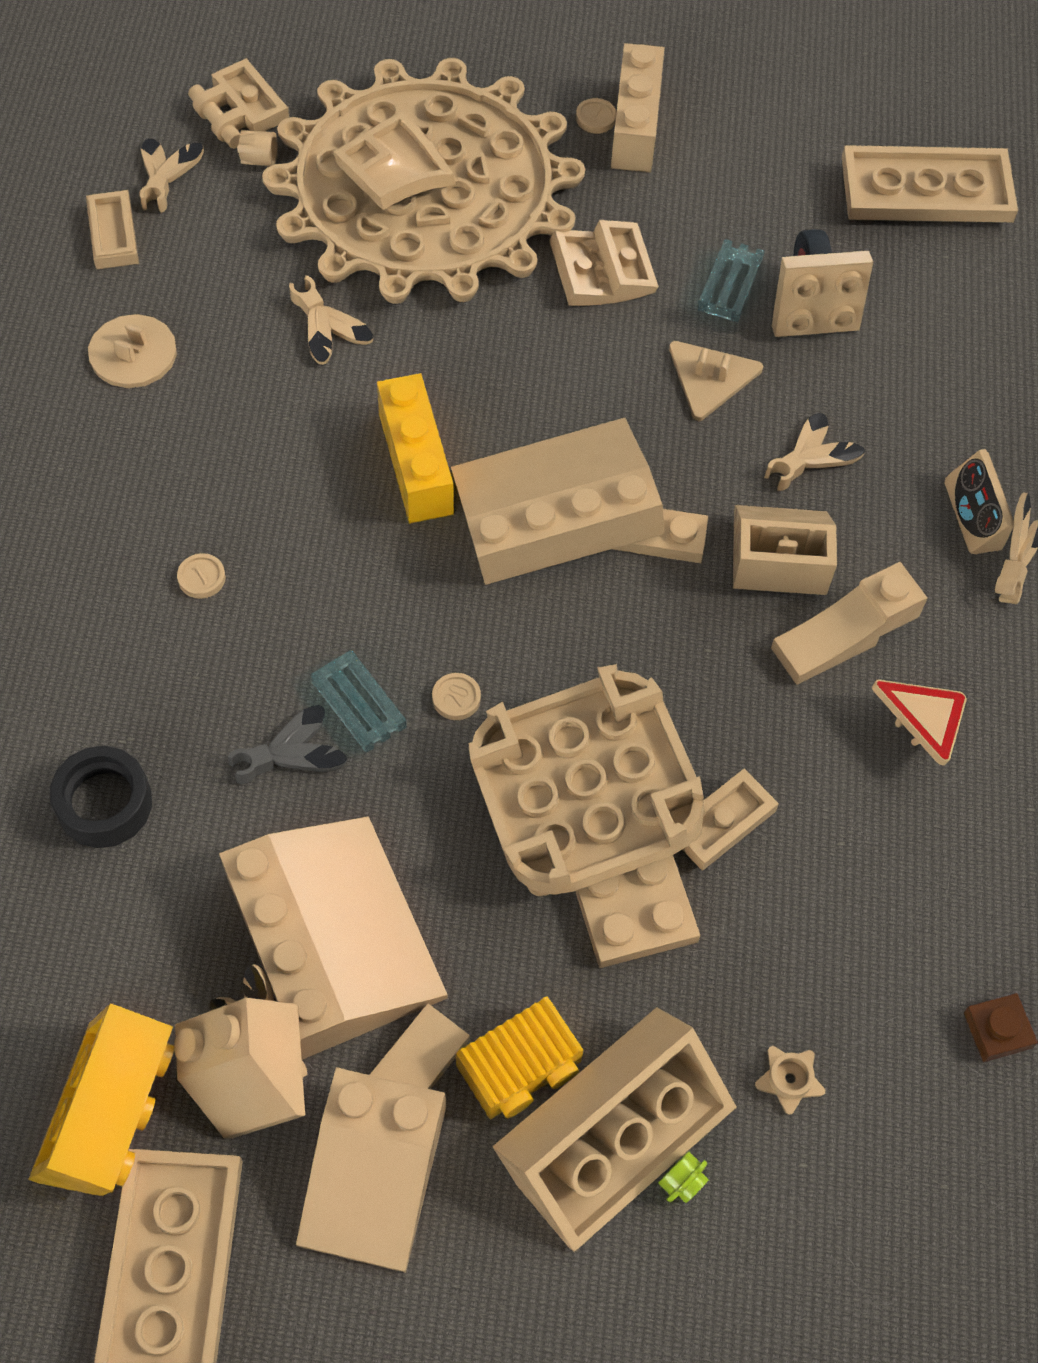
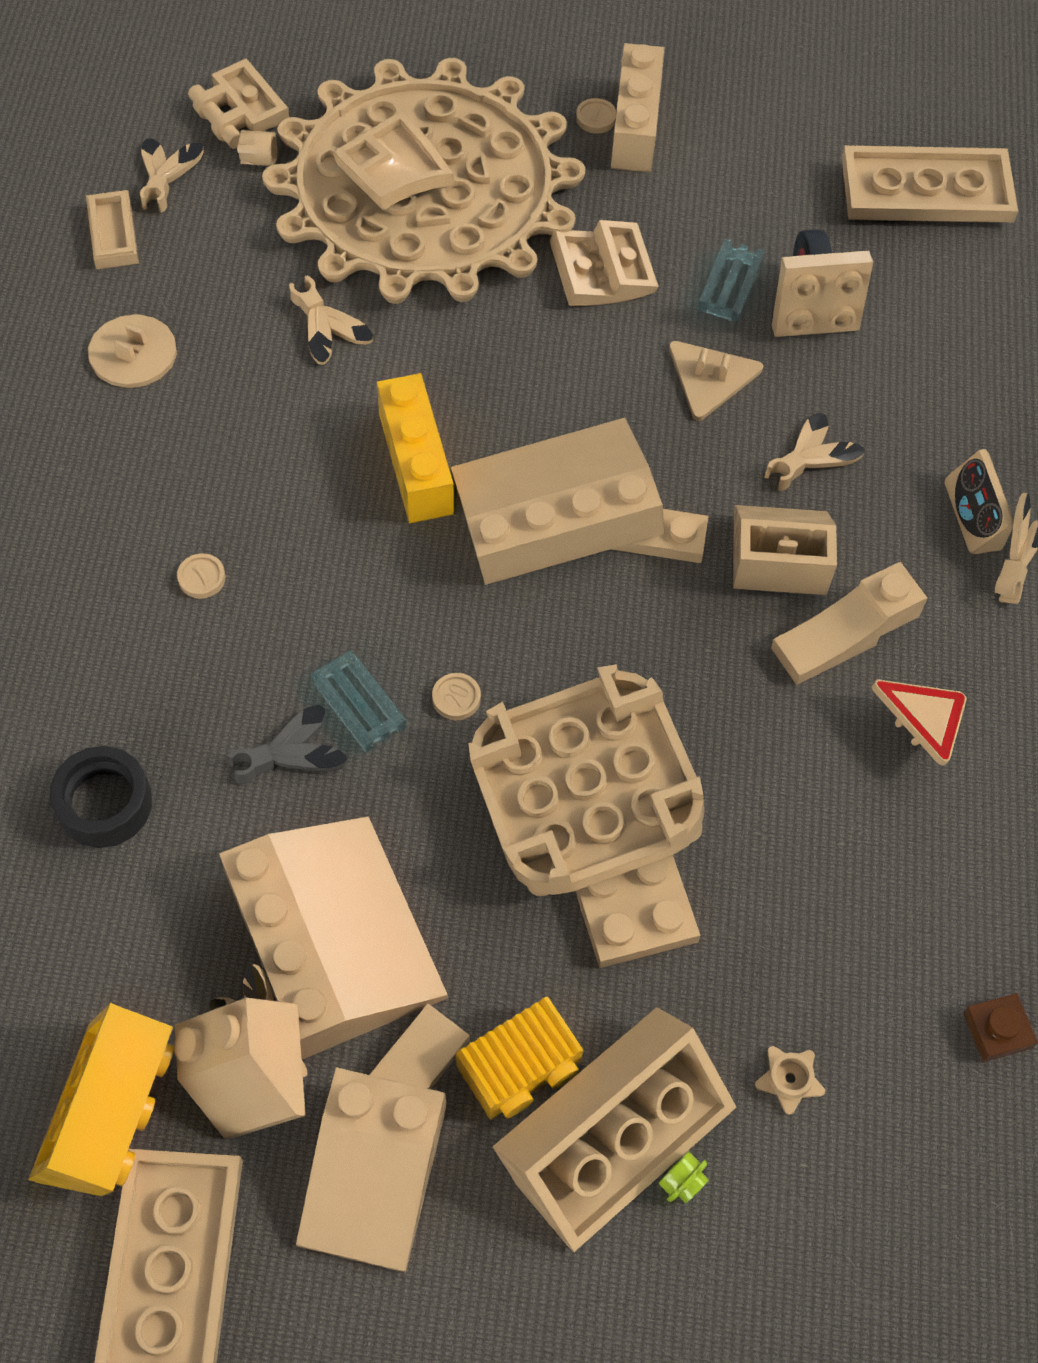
(729, 817): tan plate -> none

